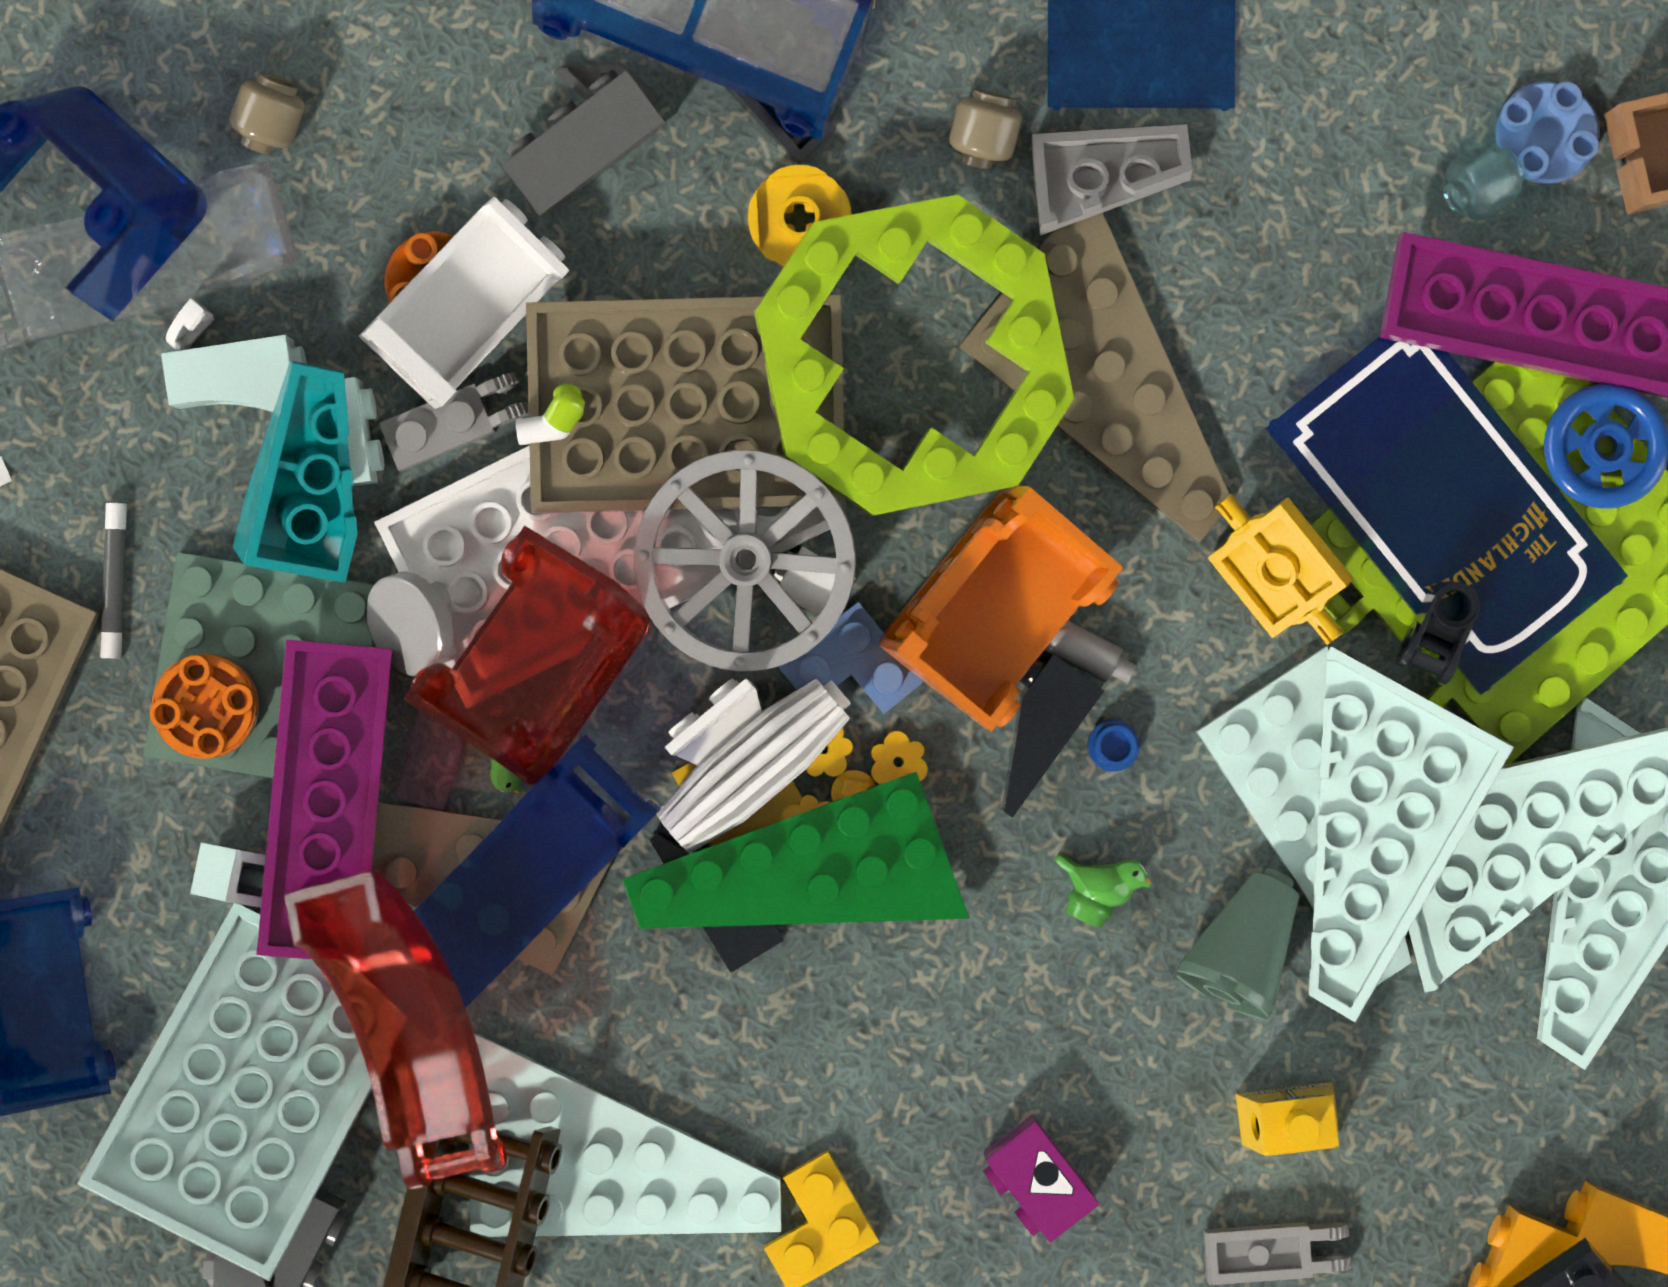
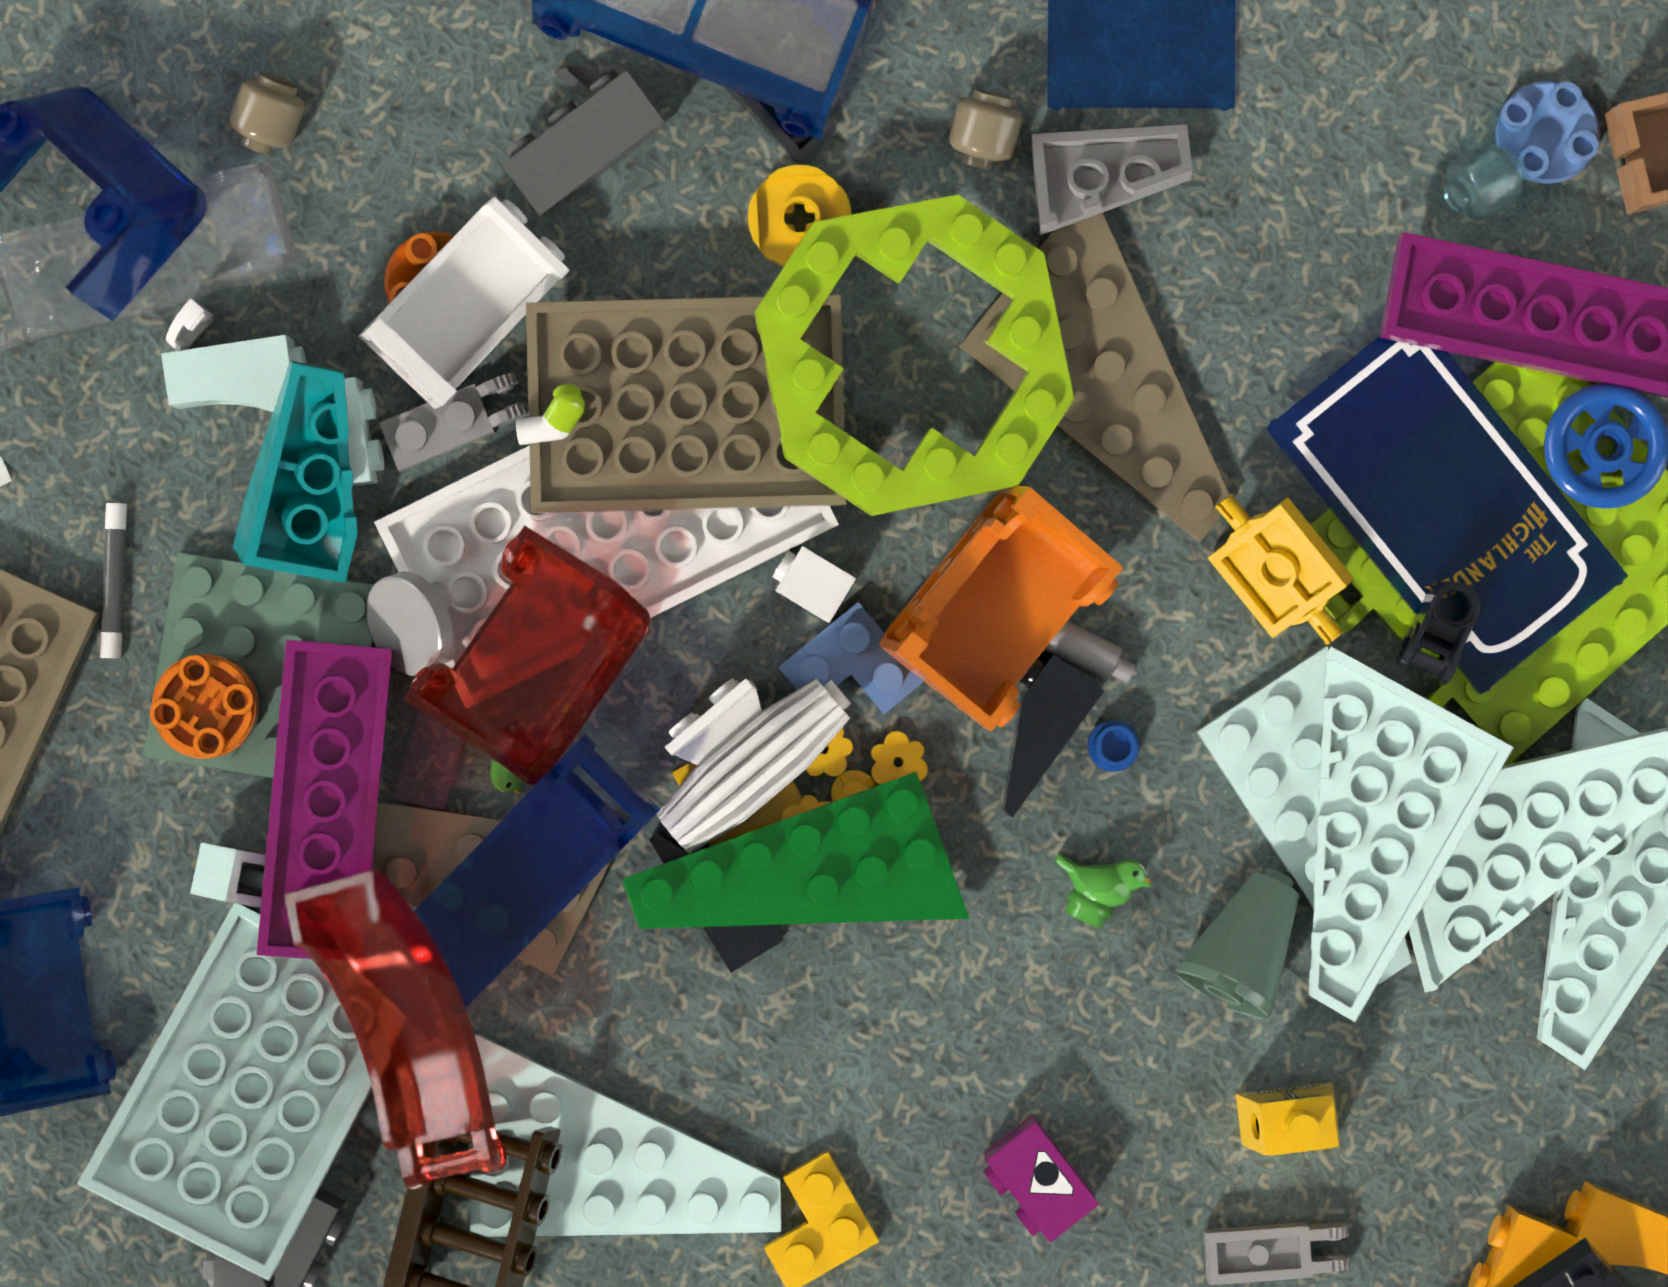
(745, 578): light grey wheel -> none

